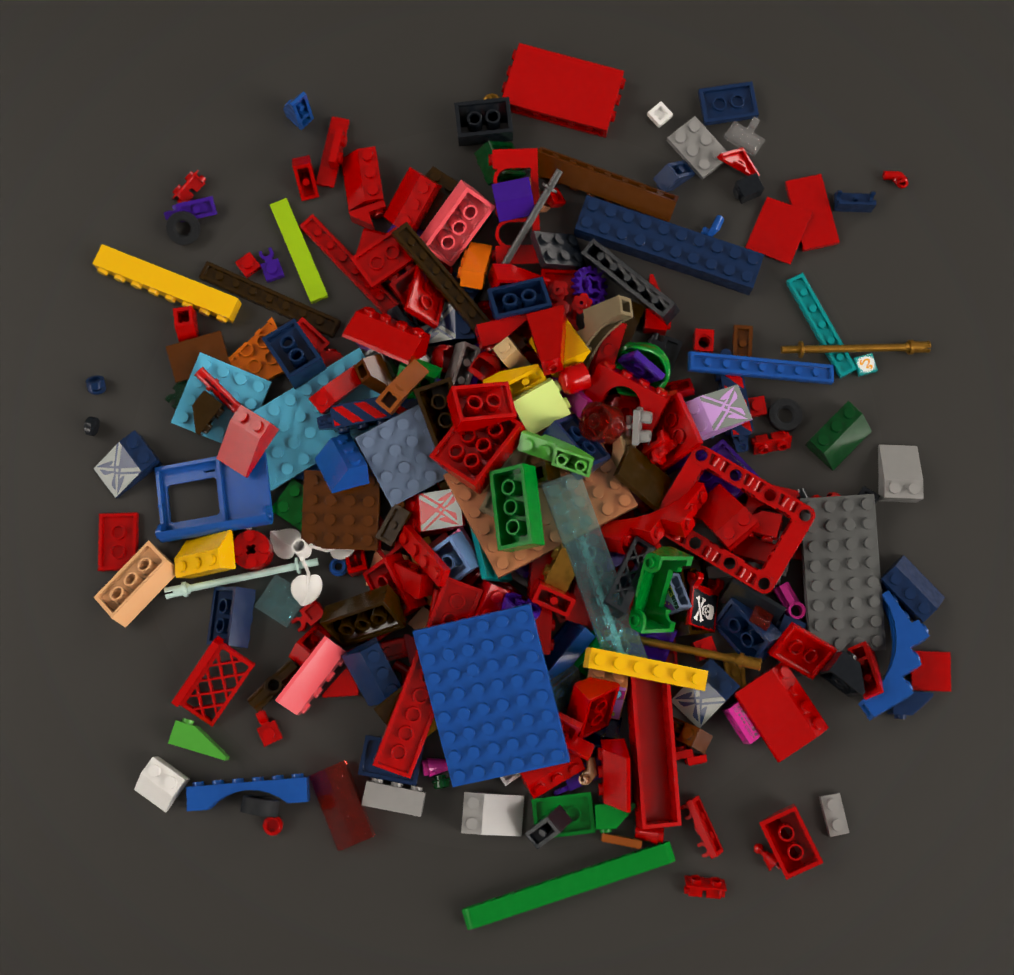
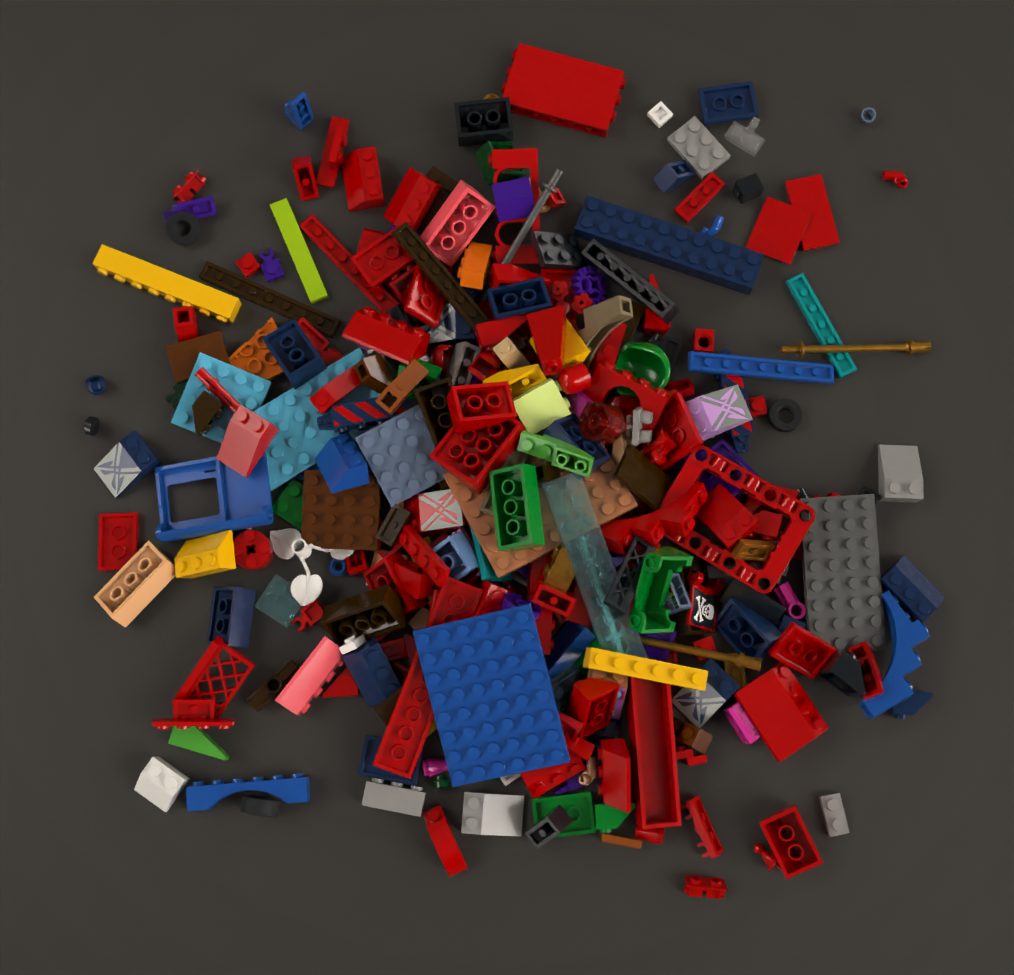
(185, 588): light aqua bar -> none
(193, 712): none -> red bracket
(269, 731): red plate -> none
(273, 825): red plate -> none
(308, 643): red slope -> none
(342, 805): clear red slope -> none
(352, 643): none -> white plate
(363, 215): red slope -> none
(444, 840): none -> red arch
(568, 885): green beam -> none
(607, 185): reddish brown brick -> none
(641, 366): dark purple tile -> none
(699, 197): none -> red plate
(739, 160): red tile -> none
(742, 340): reddish brown plate -> none
(752, 550): none -> pearl gold plate
(761, 617): clear red tile -> none
(762, 444): red hinge -> none
(839, 436): dark green slope -> none
(854, 202): dark blue hinge -> none
(865, 364): tile -> none
(870, 112): none -> sand blue hinge
(933, 673): red tile -> none

